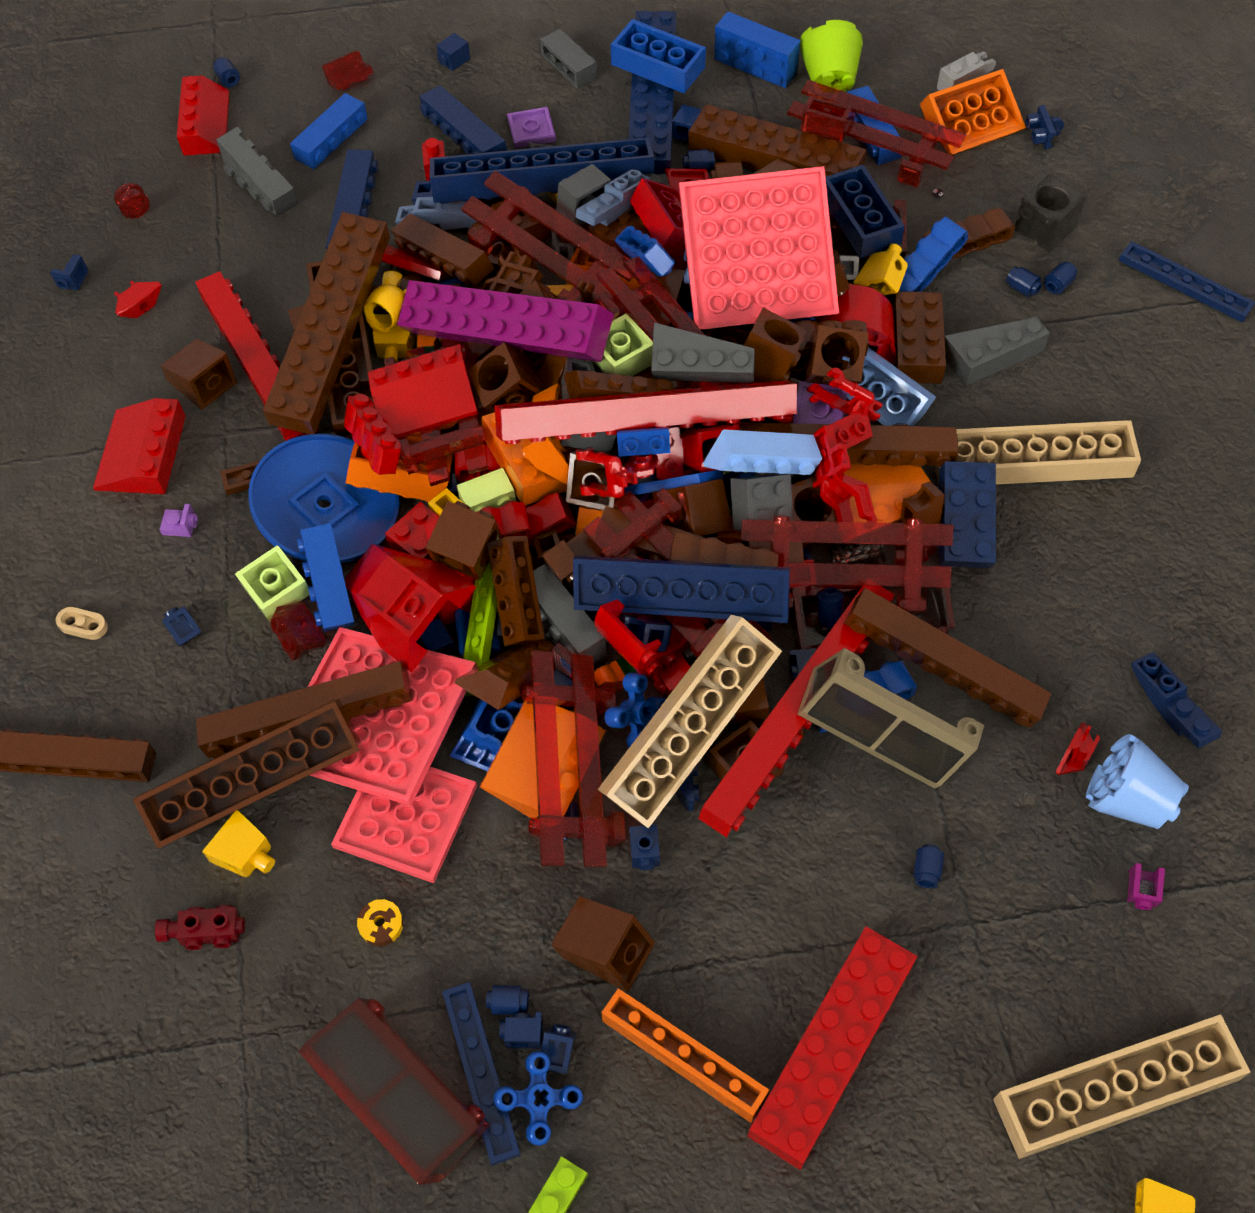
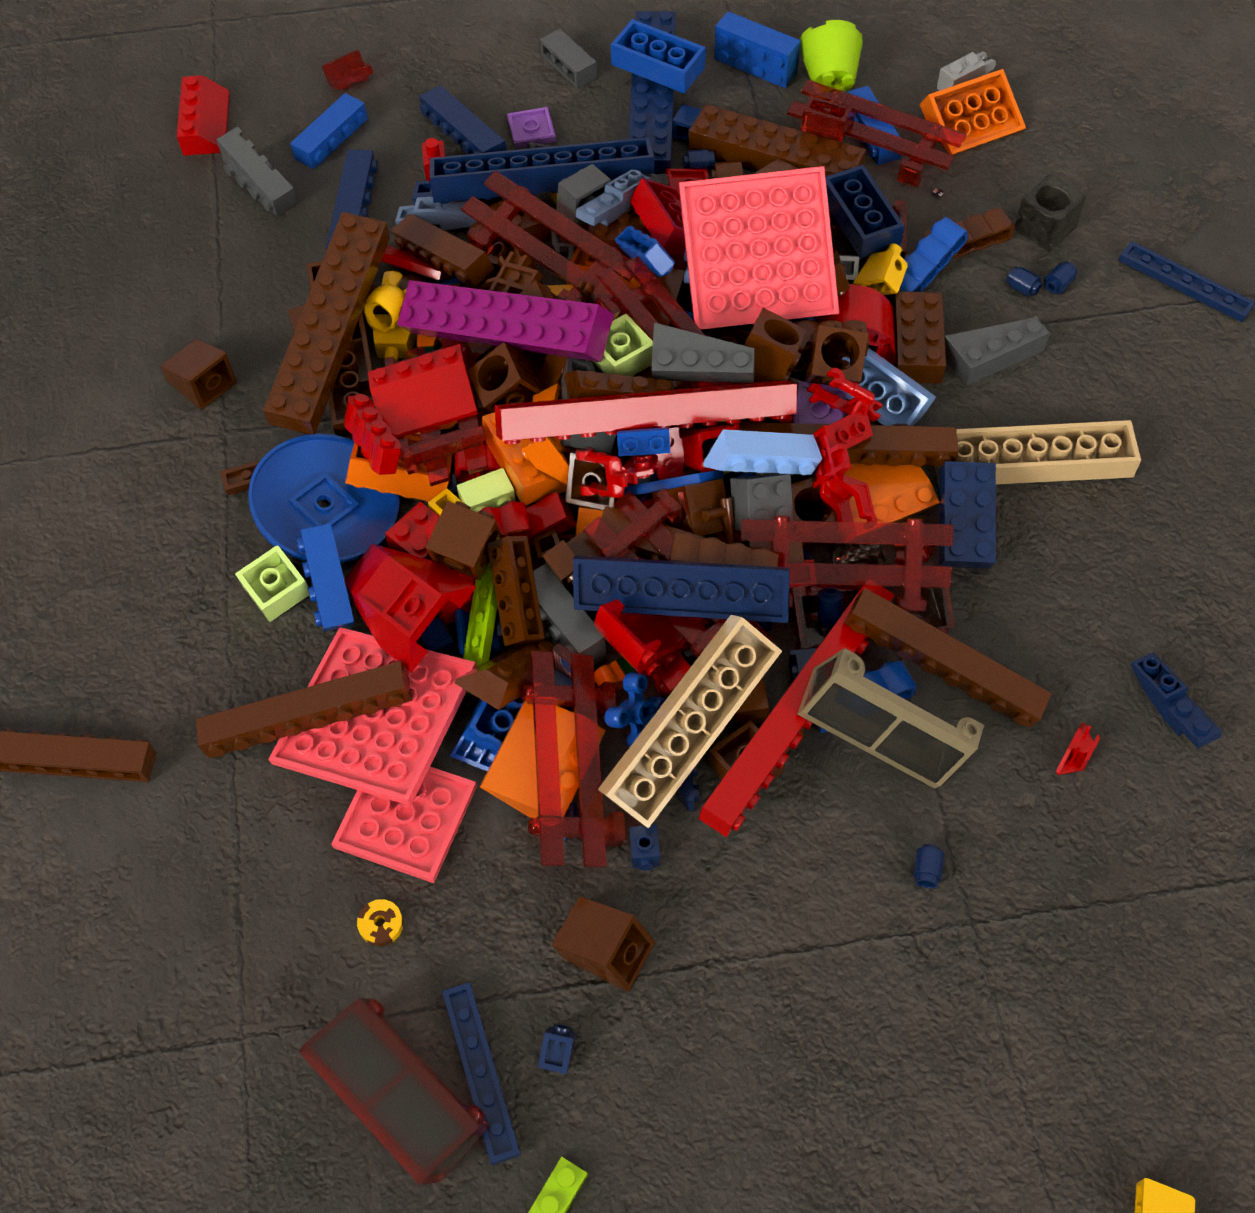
(73, 274): dark blue bracket -> none
(83, 624): tan plate -> none
(131, 200): clear red wheel -> none
(137, 299): red piece -> none
(141, 447): red slope -> none
(179, 522): medium lavender bracket -> none
(180, 625): dark blue bracket -> none
(205, 929): dark red brick -> none
(226, 72): dark blue brick -> none
(240, 847): yellow torso -> none
(242, 337): red brick -> none
(247, 773): reddish brown brick -> none
(296, 629): clear red bracket -> none
(453, 51): dark blue brick -> none
(507, 999): dark blue brick -> none
(522, 1031): dark blue brick -> none
(526, 1098): blue gear -> none
(648, 629): dark blue brick -> none
(685, 1055): orange brick -> none
(726, 513): none -> reddish brown piece
(832, 1048): red brick -> none
(924, 505): reddish brown brick -> none
(1046, 126): dark blue hips -> none
(1120, 1086): tan brick -> none
(1136, 785): light blue cone -> none
(1145, 887): magenta window -> none

